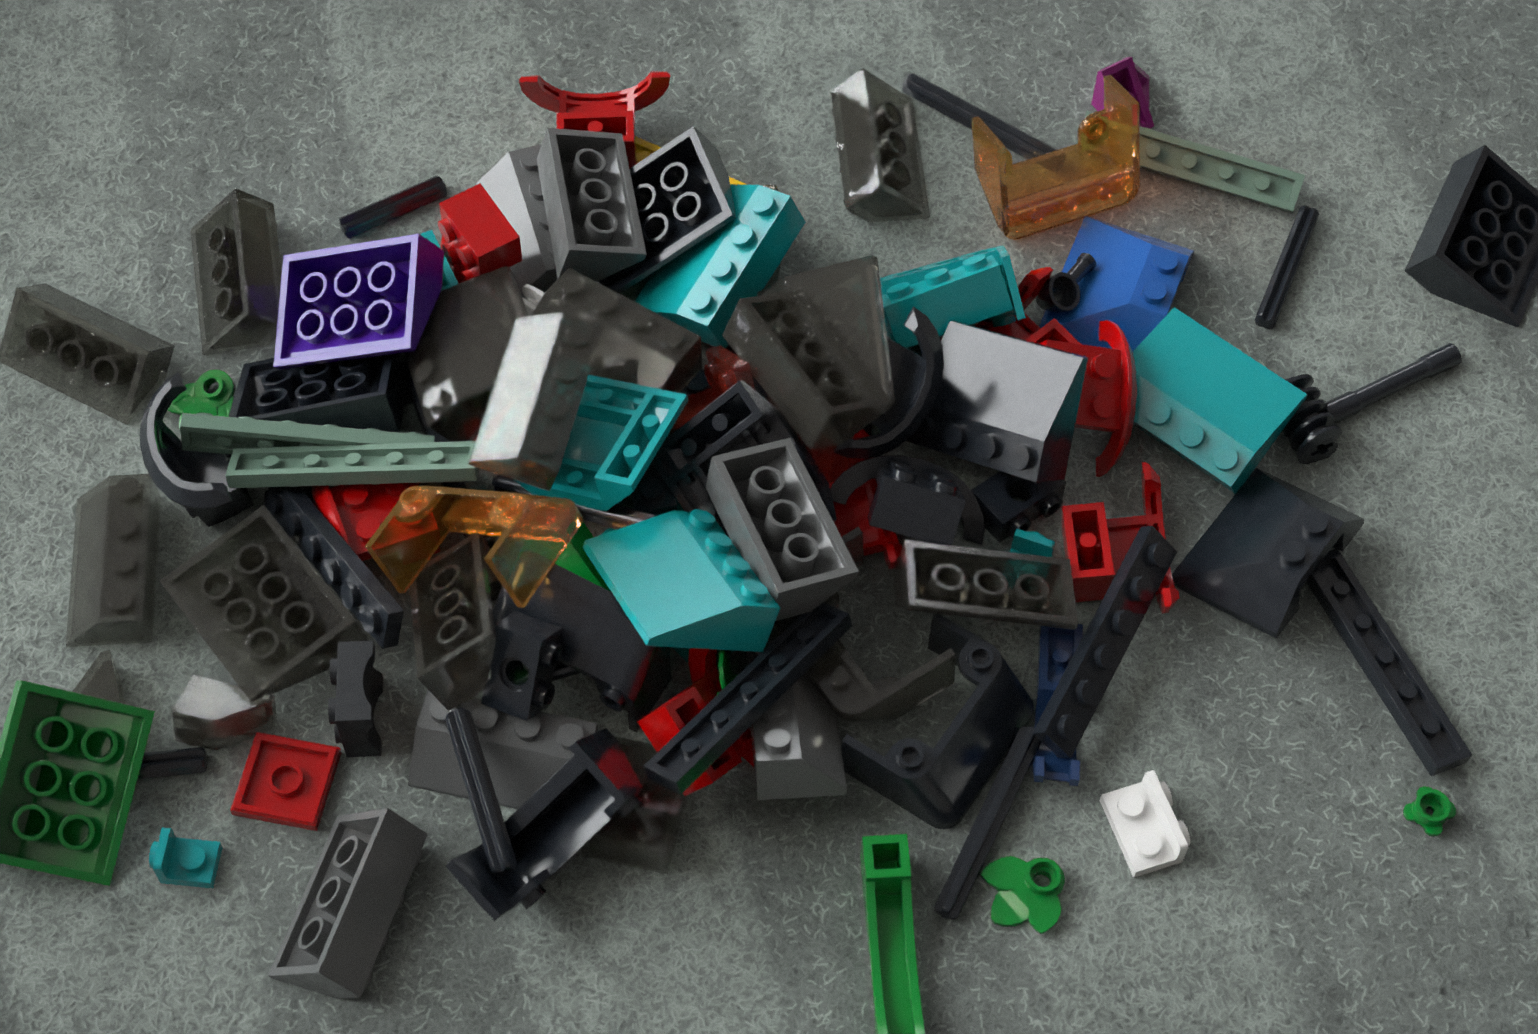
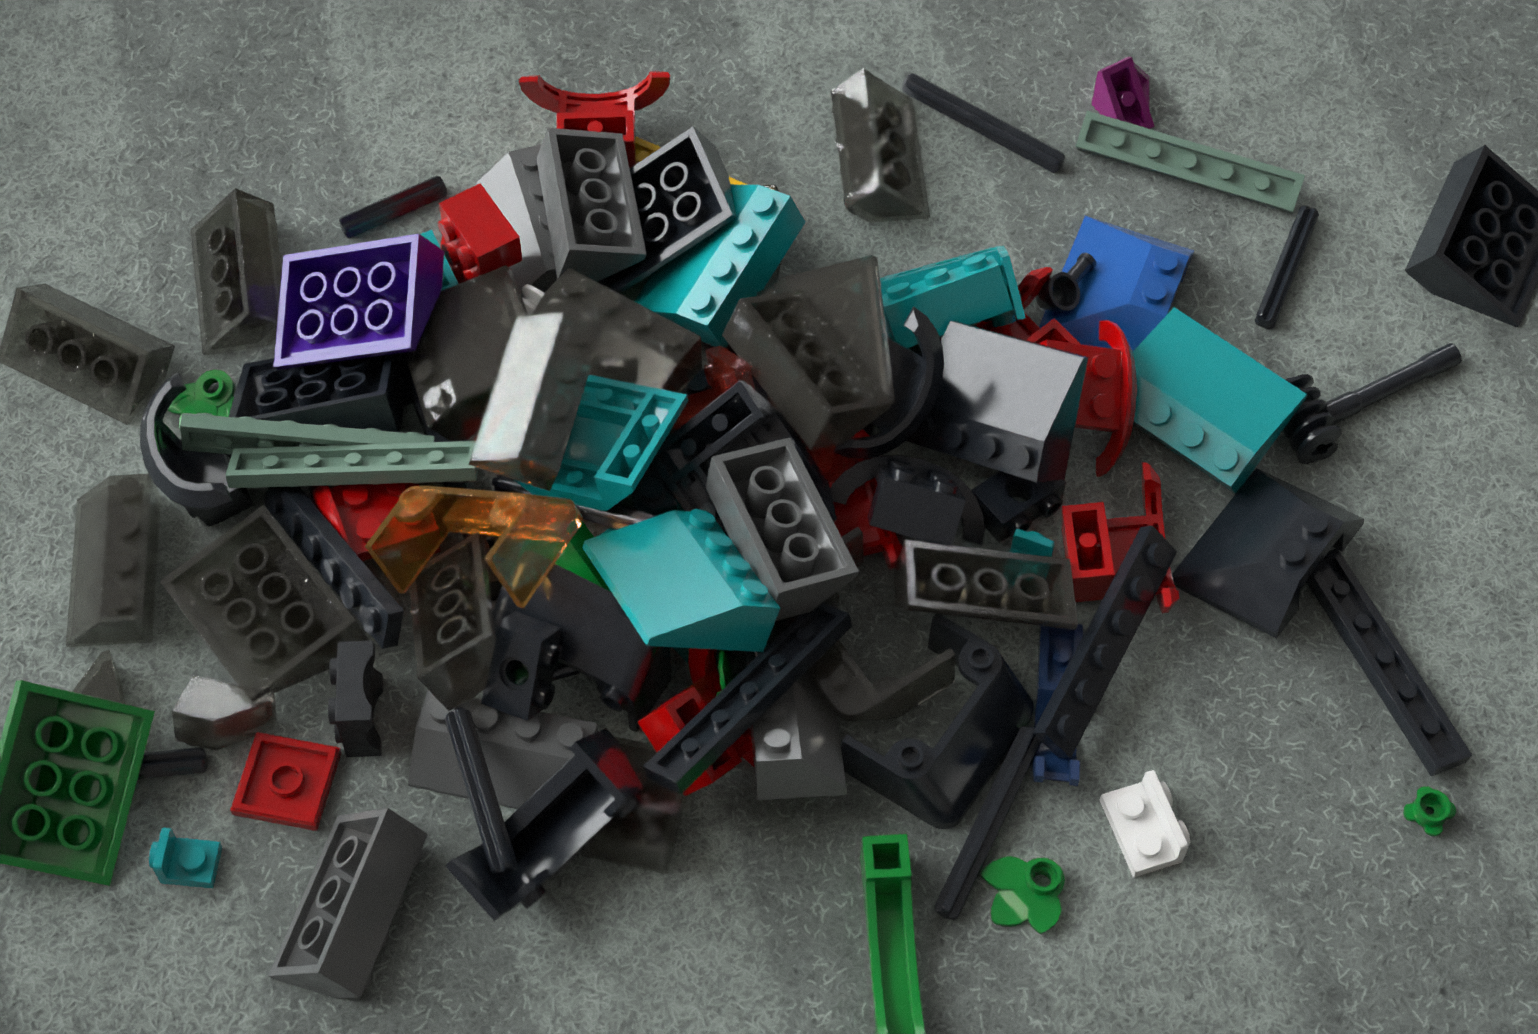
(1067, 182): clear orange windscreen -> none

